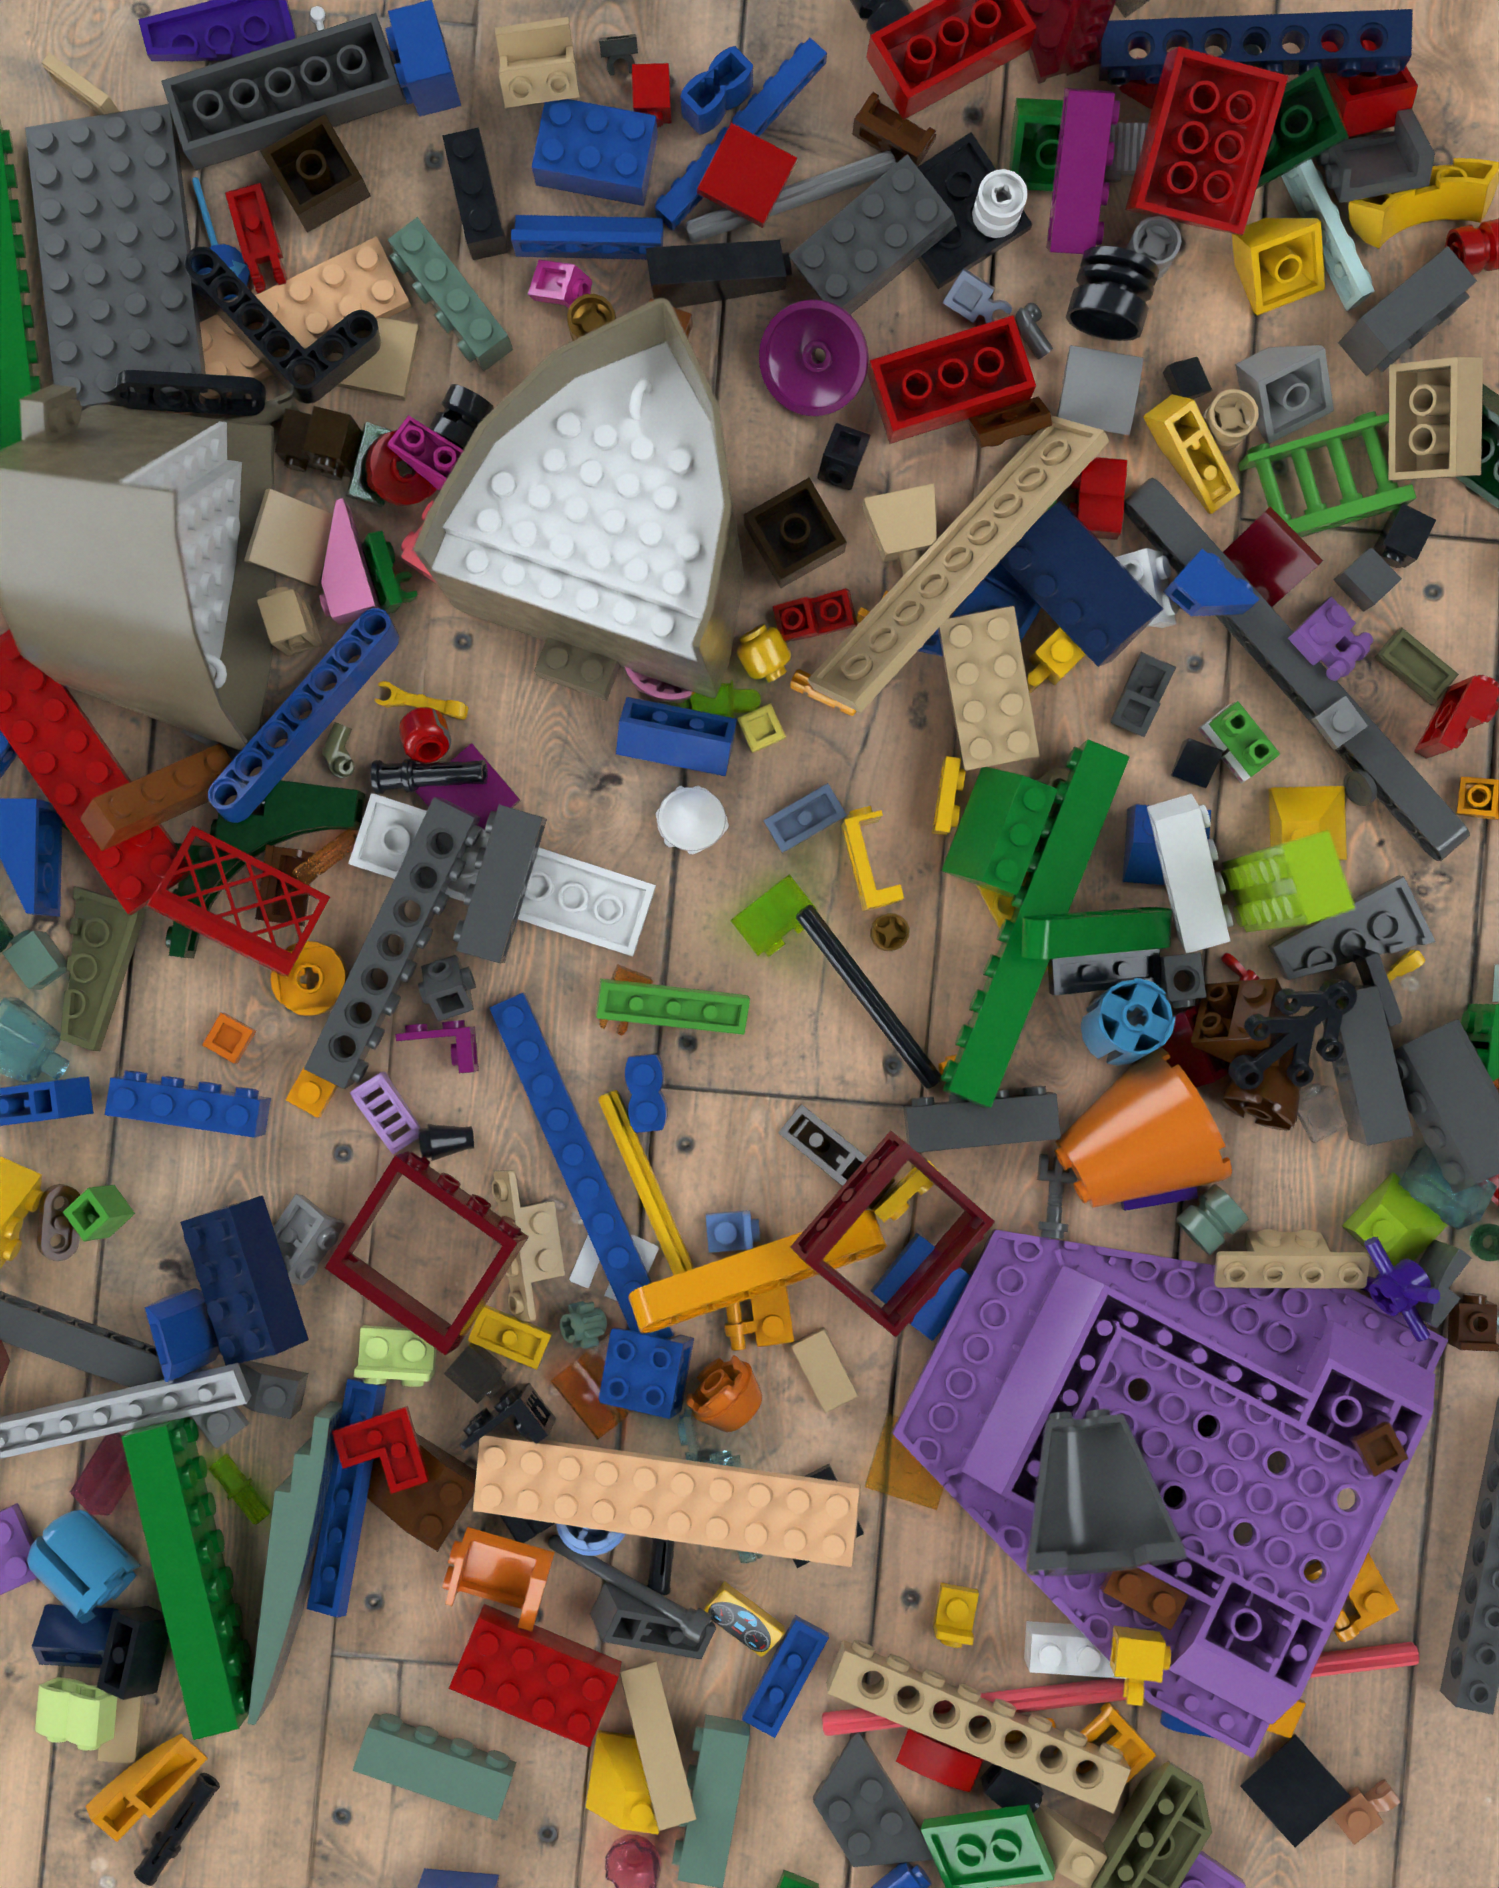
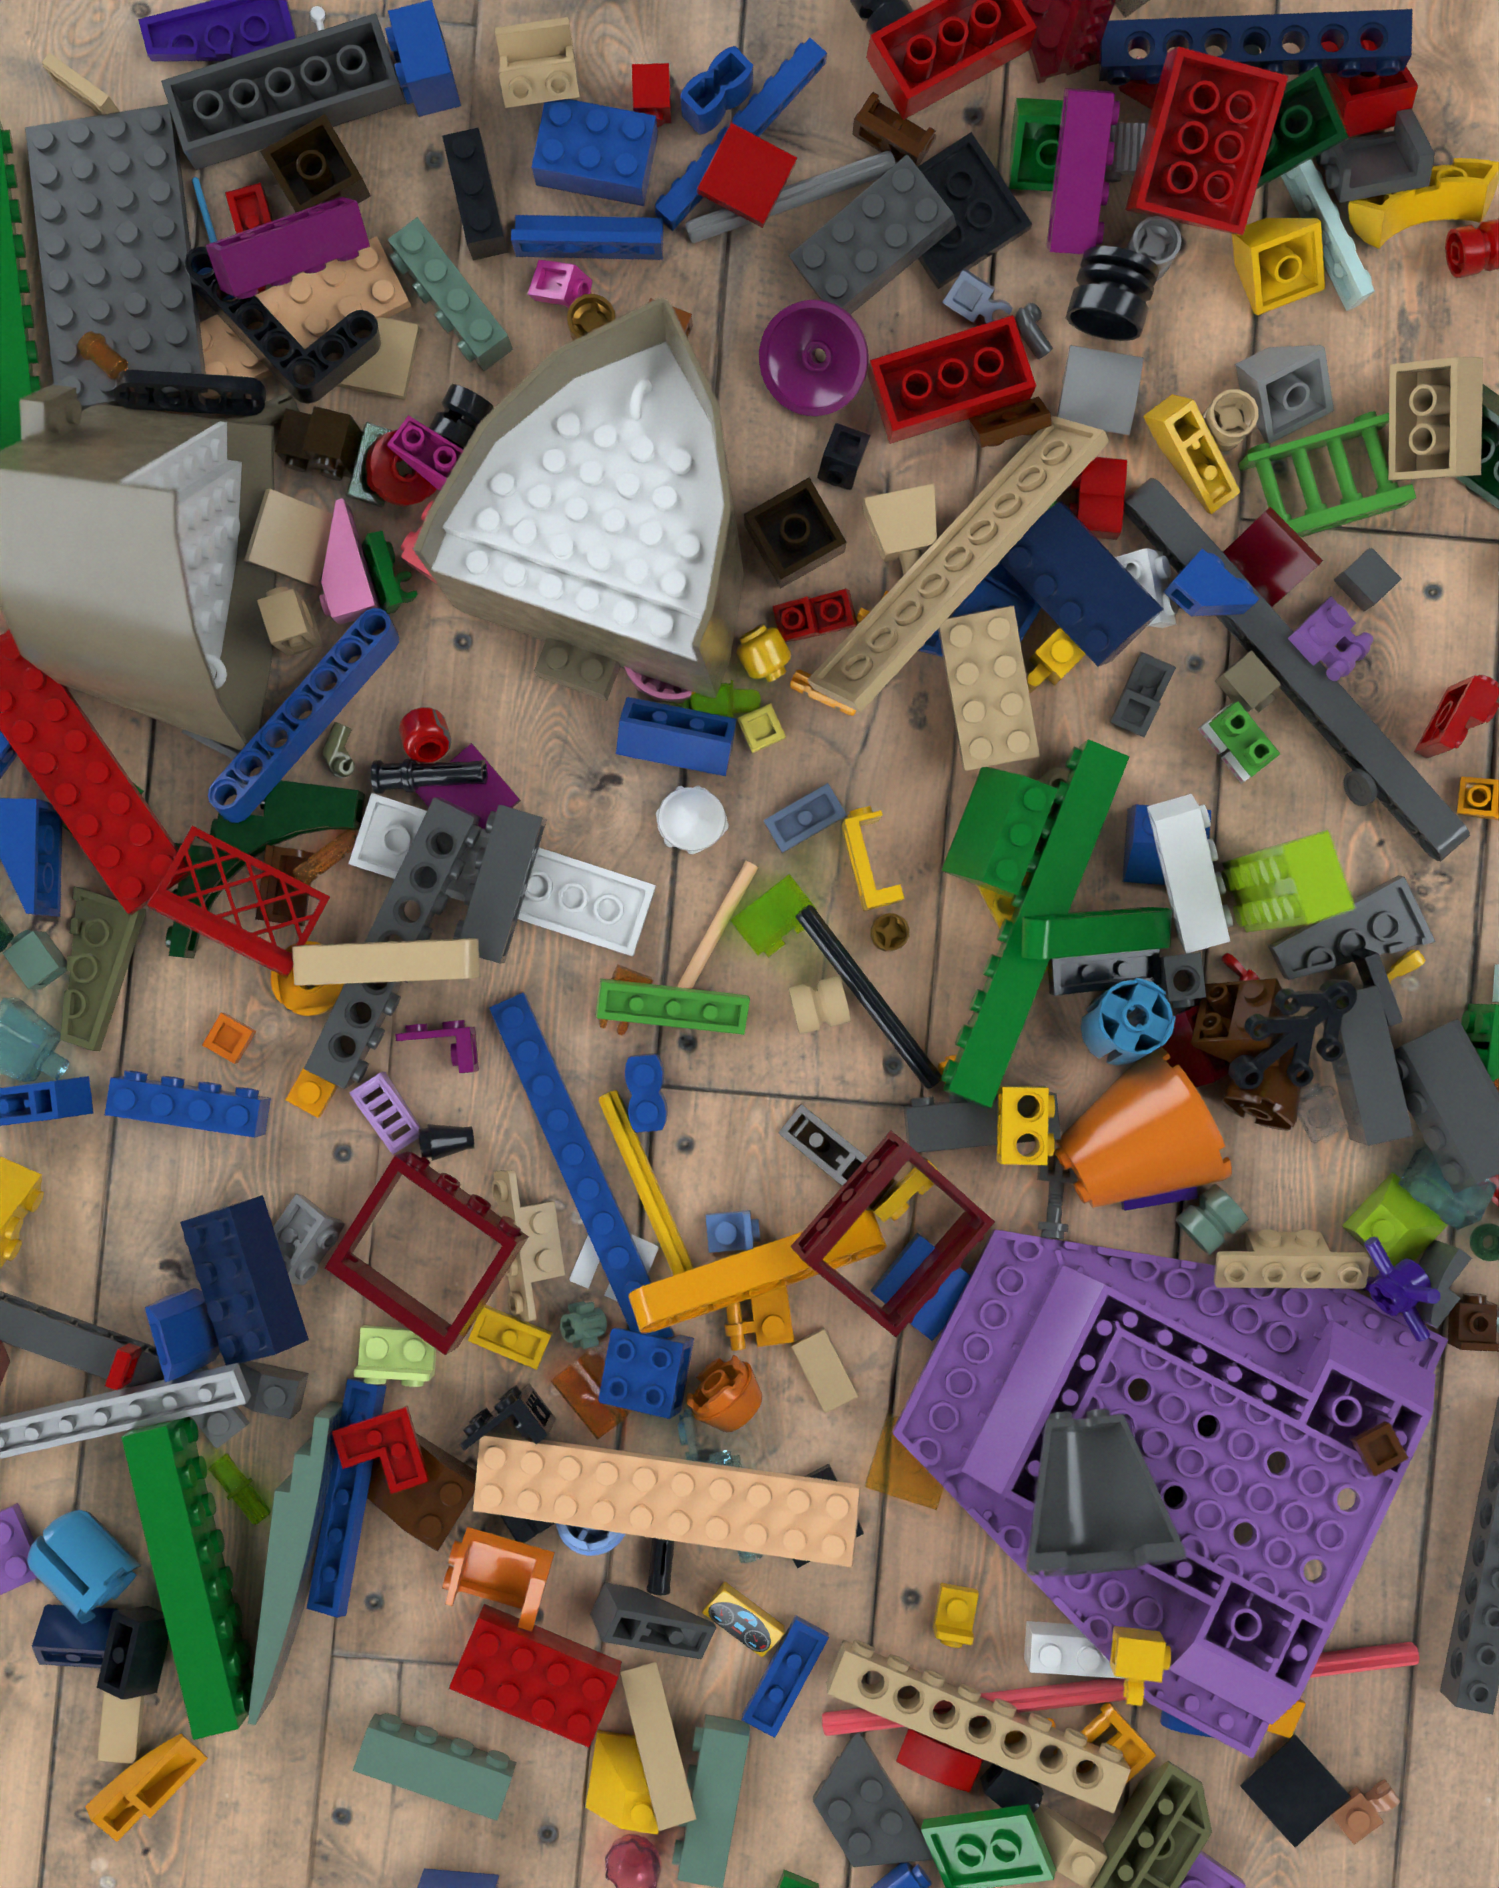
(53, 1222): reddish brown plate -> none
(75, 1713): yellowish green brick -> none
(94, 348): none -> clear orange pin
(98, 1212): bright green brick -> none
(104, 1477): clear pink slope -> none
(123, 1366): none -> red tile
(152, 1863): black pin -> none
(154, 797): dark orange brick -> none
(288, 247): none -> magenta brick
(386, 961): none -> tan beam
(401, 698): yellow piece -> none
(447, 987): dark grey brick -> none
(477, 1373): clear smoke brick -> none
(618, 47): pearl dark grey tile -> none
(692, 1621): dark grey piece -> none
(716, 271): black slope -> none
(718, 925): none -> light nougat bar
(819, 1004): none -> tan wheel
(951, 779): yellow plate -> none
(999, 203): white wheel -> none
(1013, 1125): none -> yellow brick
(1146, 1595): dark orange plate -> none
(1187, 378): black slope -> none
(1196, 762): black slope -> none
(1249, 683): none -> dark tan brick
(1307, 811): yellow slope -> none
(1339, 722): light grey plate -> none
(1368, 1596): light orange plate -> none
(1404, 536): black brick -> none
(1408, 313): dark grey brick -> none
(1416, 666): olive tile -> none

